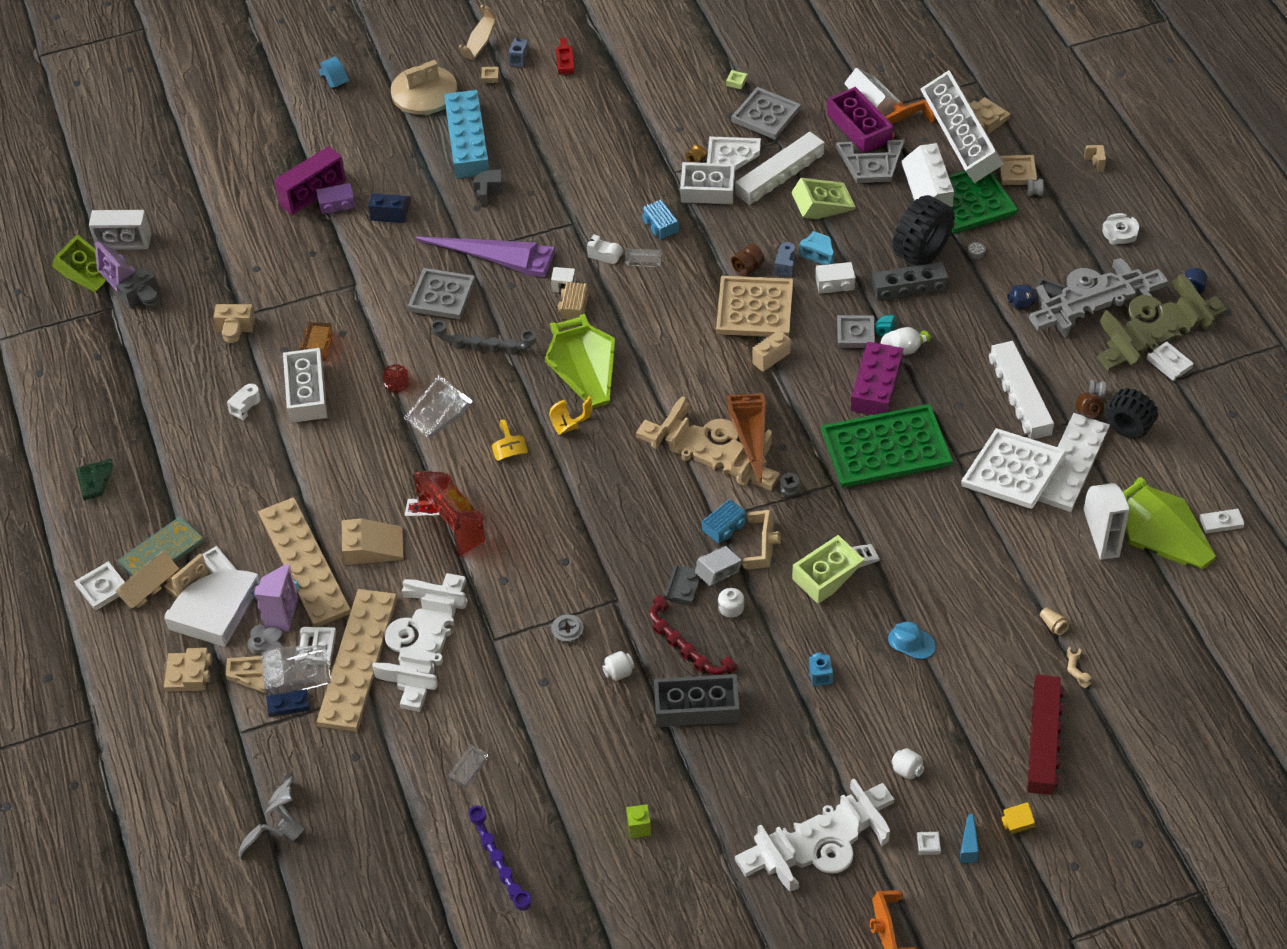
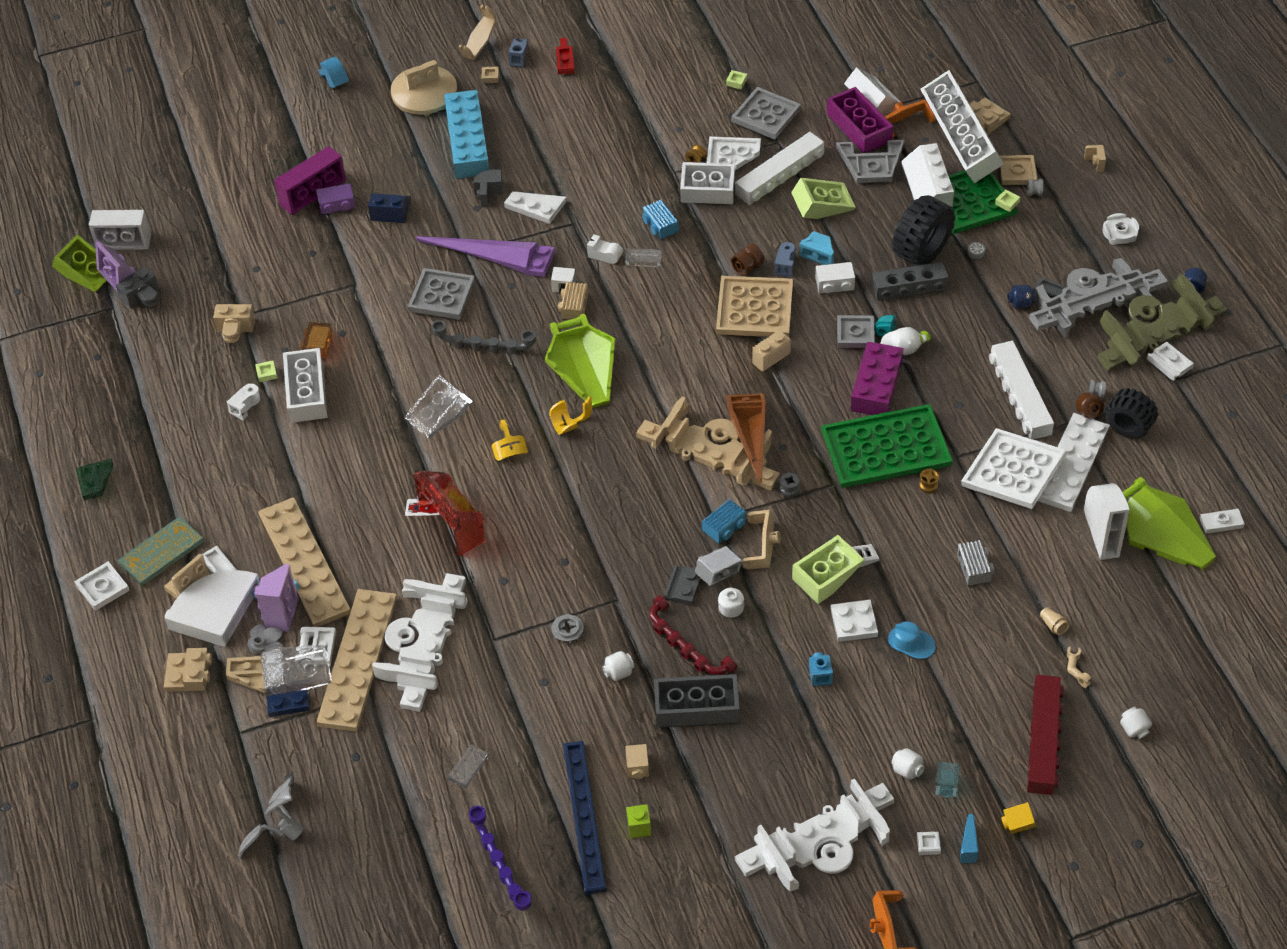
(147, 580): tan brick -> none
(266, 371): none -> yellowish green plate
(371, 541): tan slope -> none
(395, 380): clear red wheel -> none
(535, 205): none -> white wing
(584, 818): none -> dark blue tile
(637, 761): none -> tan brick
(854, 620): none -> white plate
(926, 477): none -> pearl gold wheel
(947, 779): none -> clear light blue brick
(975, 562): none -> light grey brick
(1007, 200): none -> yellowish green plate
(1136, 722): none -> white head

